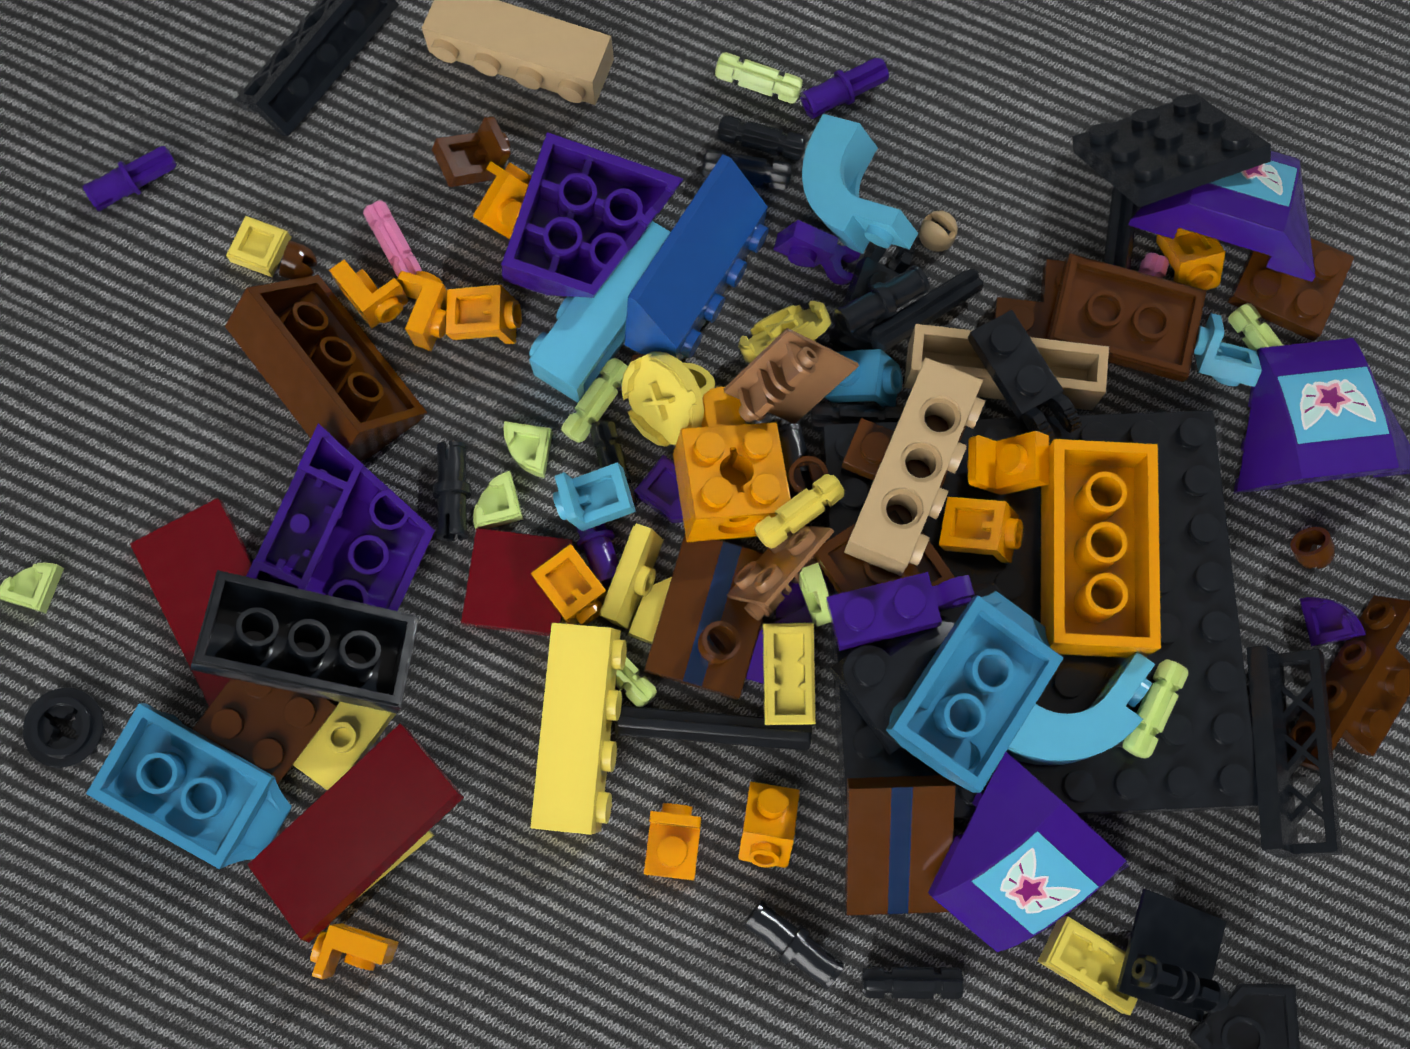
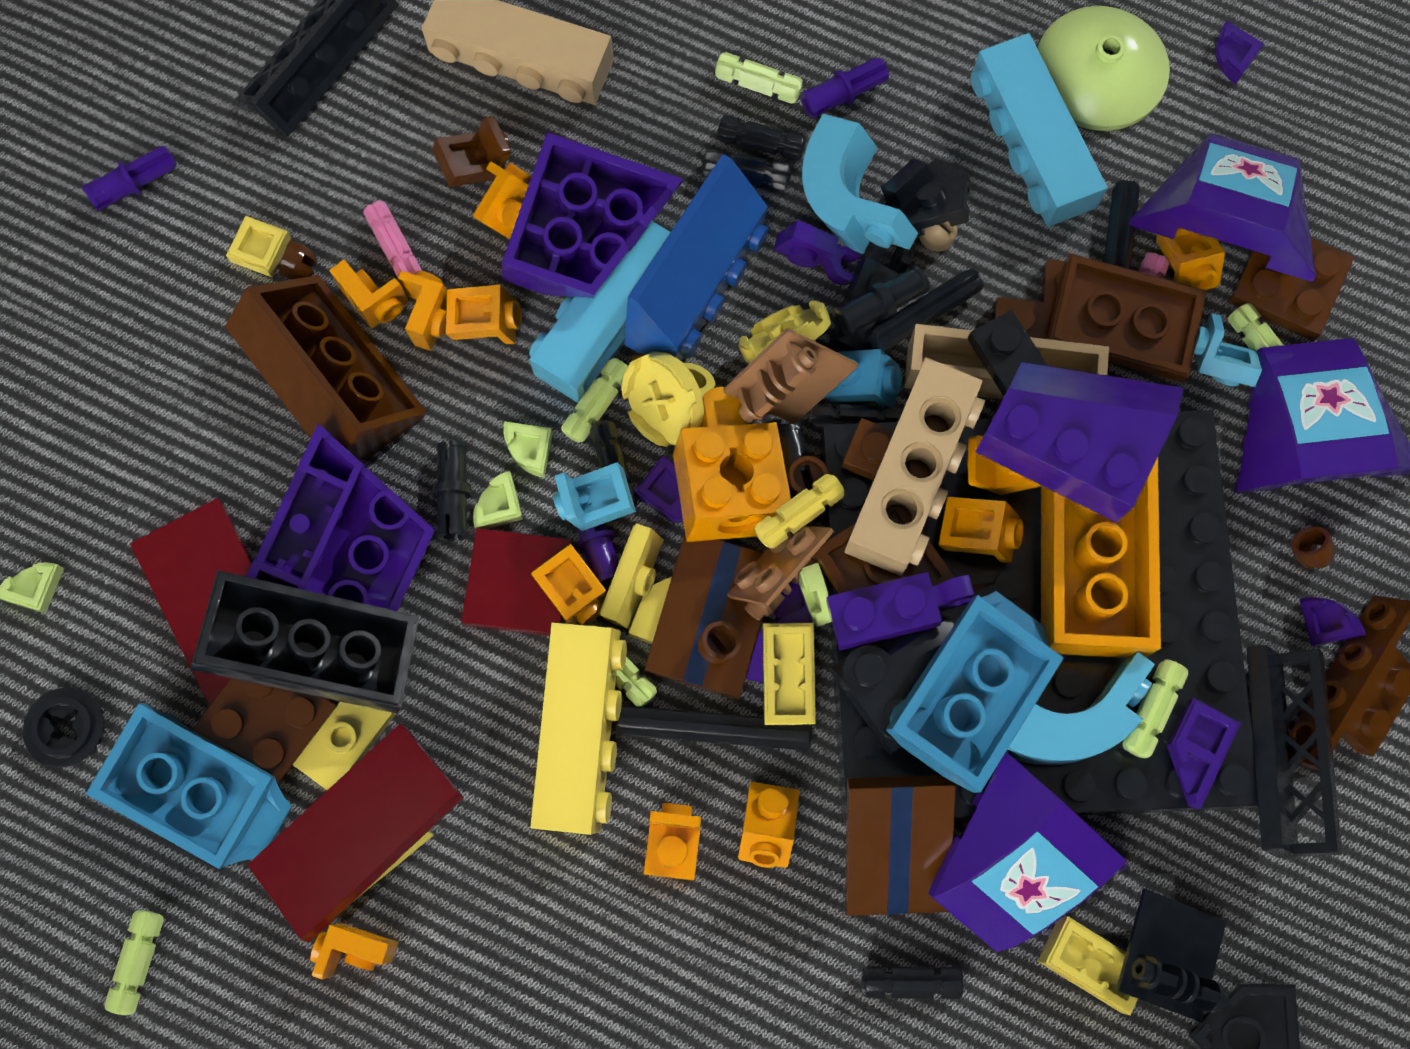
(133, 962): none -> yellowish green axle
(794, 945): black pin -> none
(929, 193): none -> black plate
(1037, 130): none -> medium azure brick
(1082, 434): none -> dark purple wedge
(1099, 87): none -> yellowish green dish
(1170, 149): black plate -> none
(1199, 748): none -> dark purple tile
(1235, 51): none -> dark purple tile

